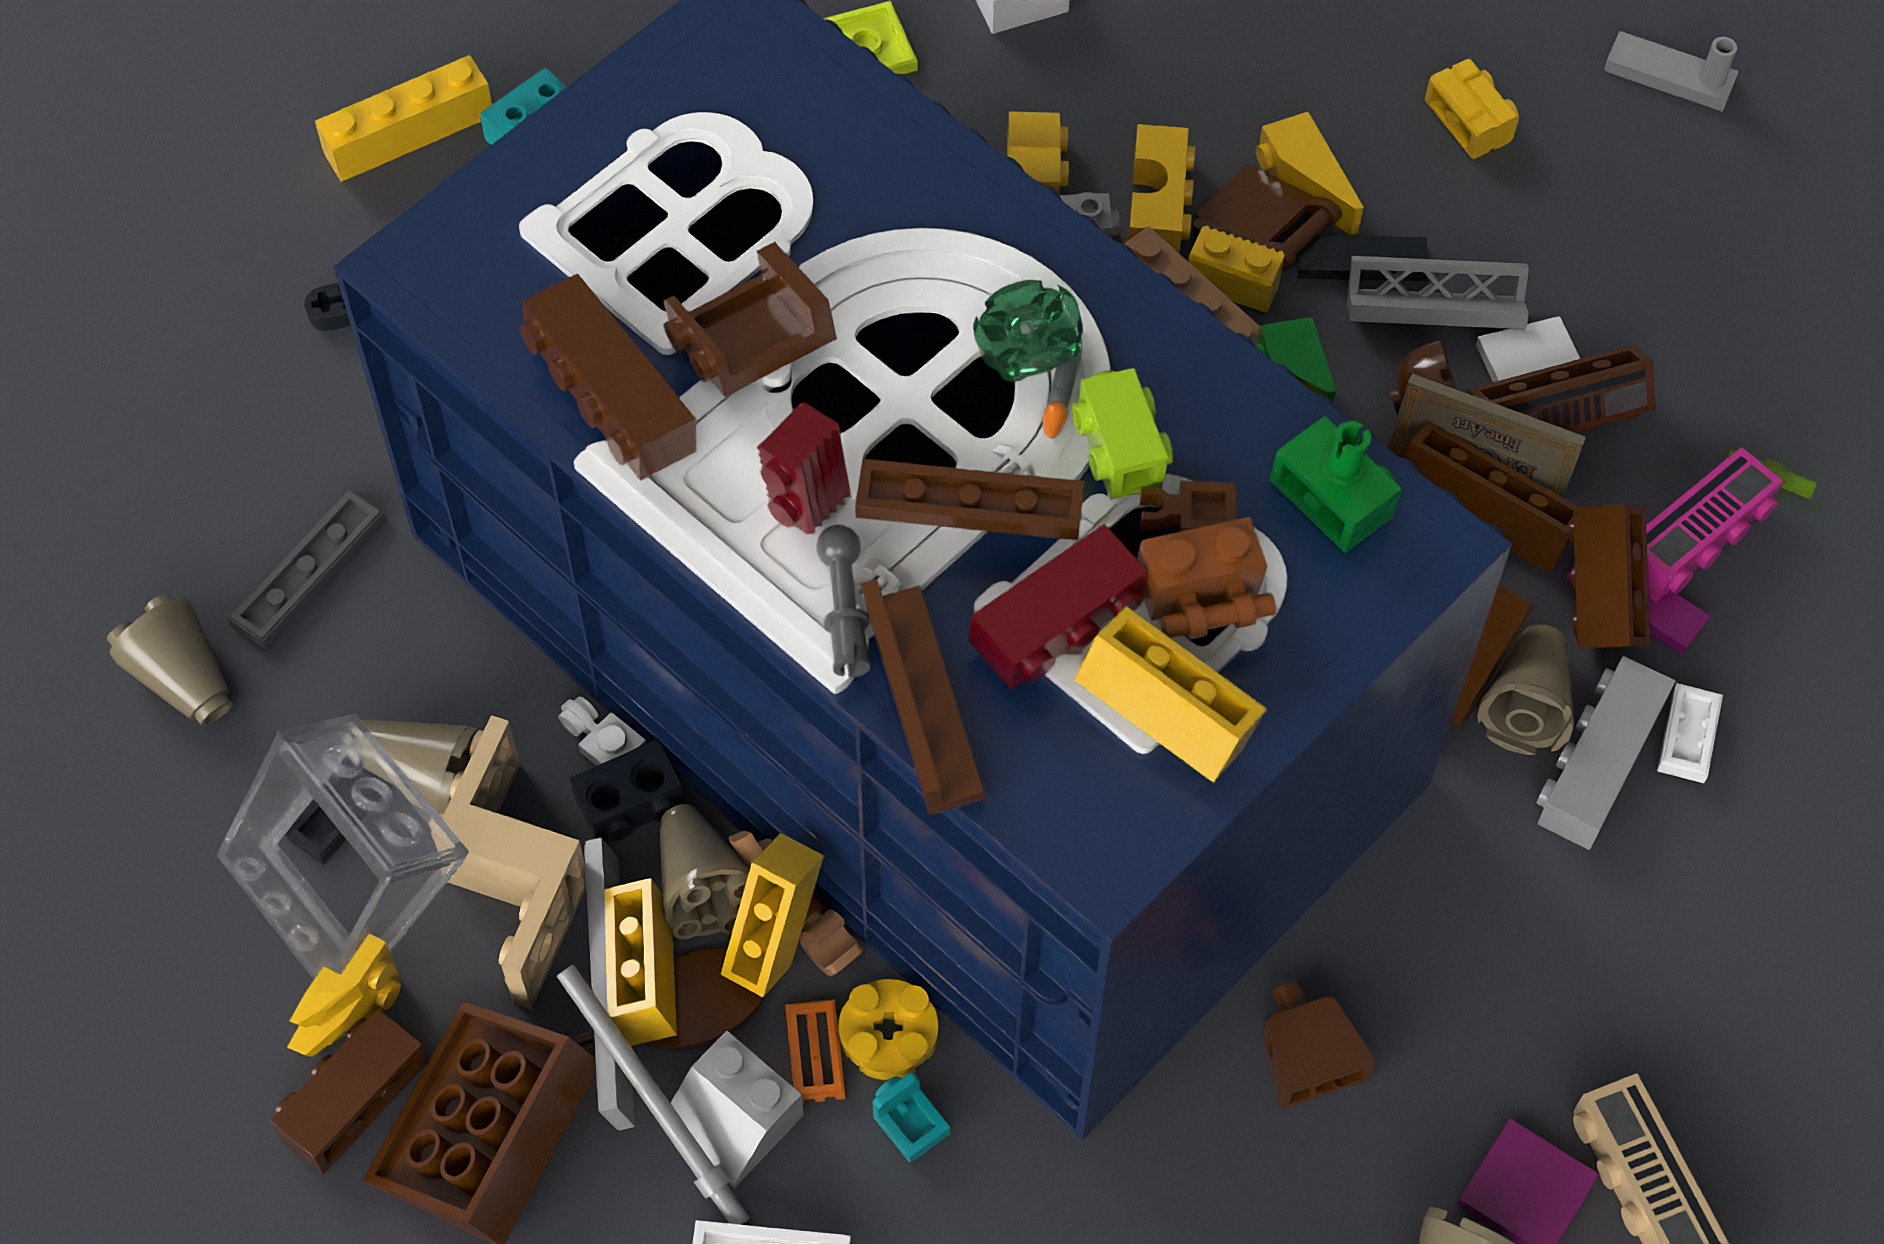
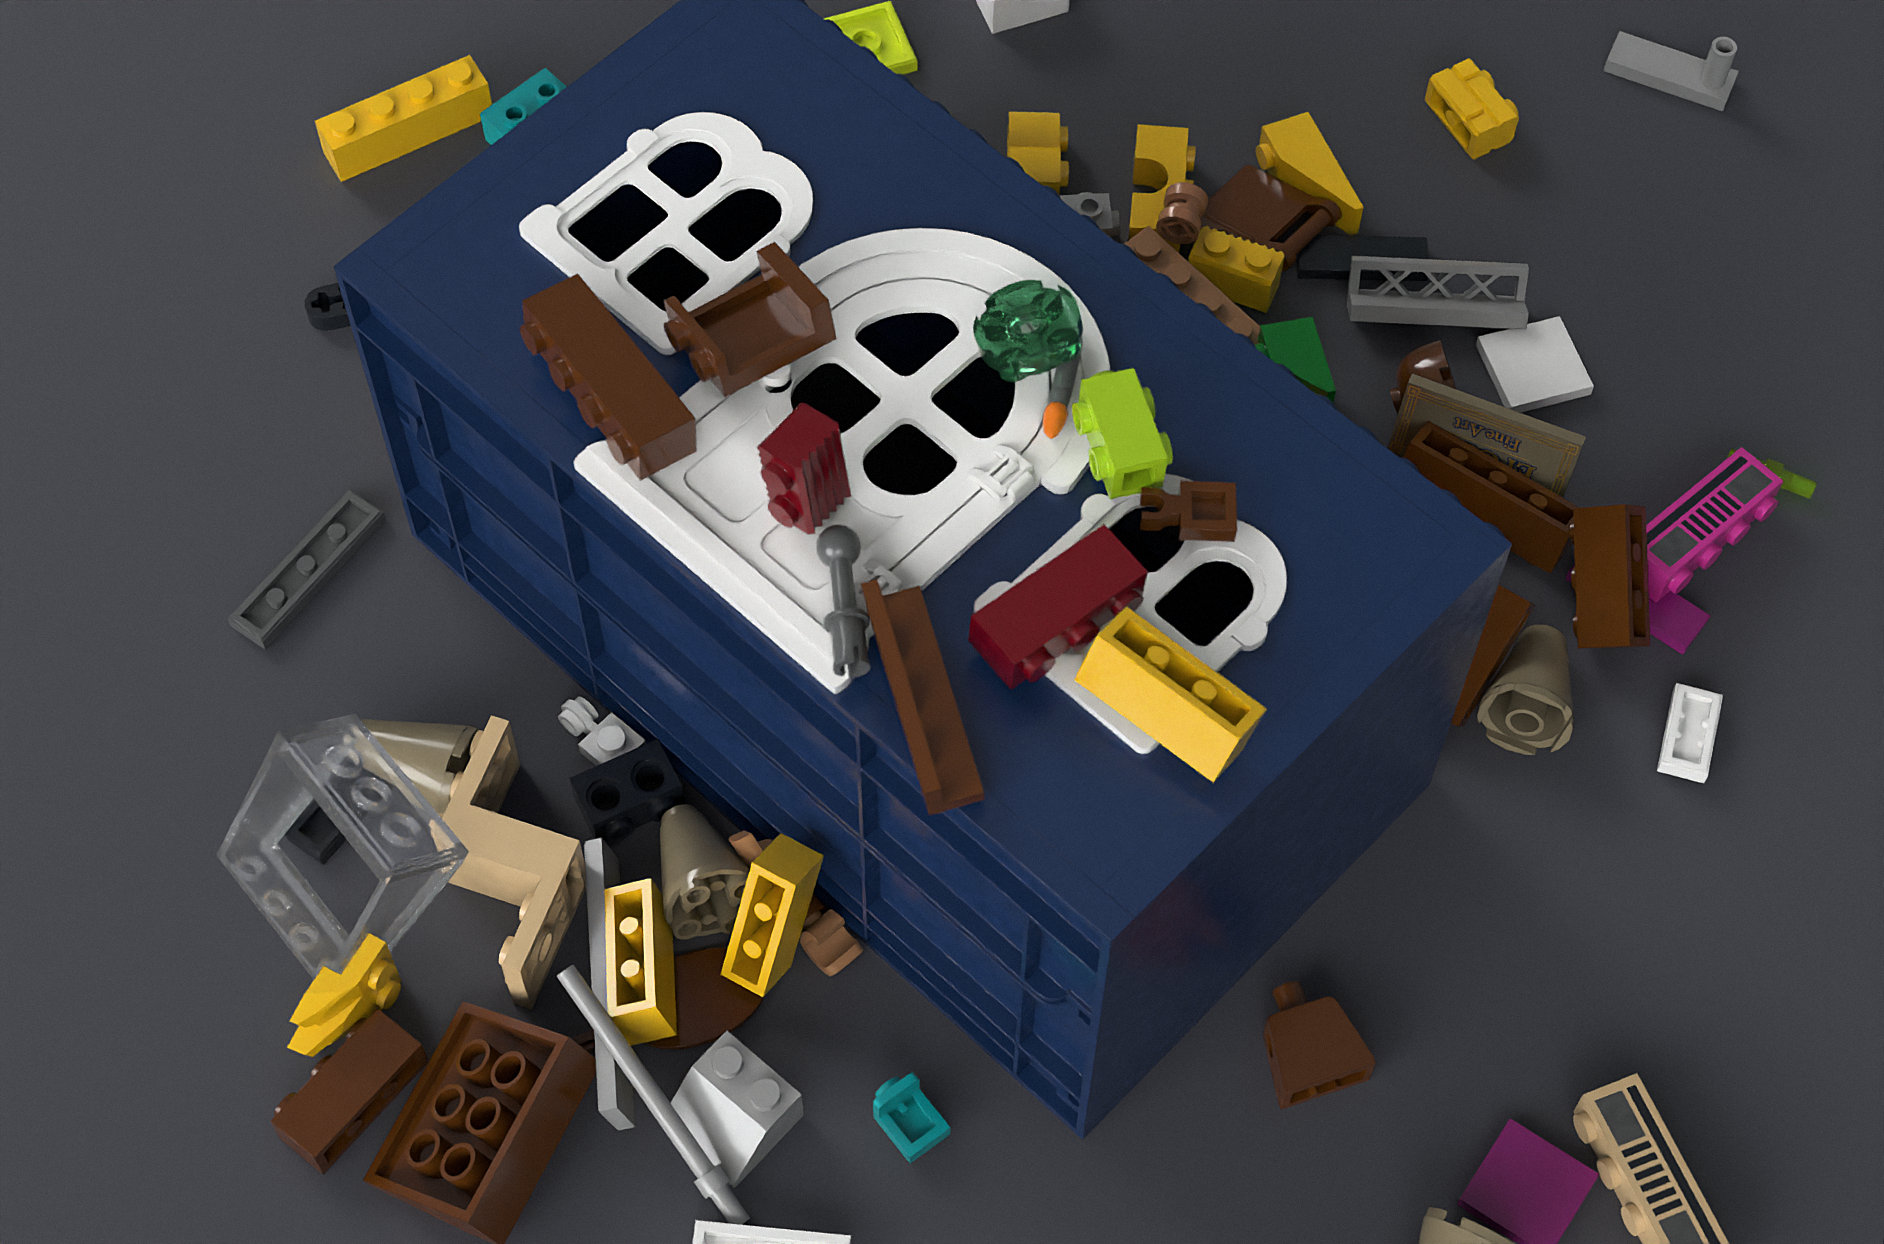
(173, 658): dark tan cone -> none
(819, 1090): orange tile -> none
(869, 1007): yellow plate -> none
(969, 499): reddish brown plate -> none
(1182, 213): none -> nougat wheel
(1205, 579): dark orange brick -> none
(1336, 482): green brick -> none
(1580, 391): reddish brown brick -> none
(1605, 752): light grey brick -> none

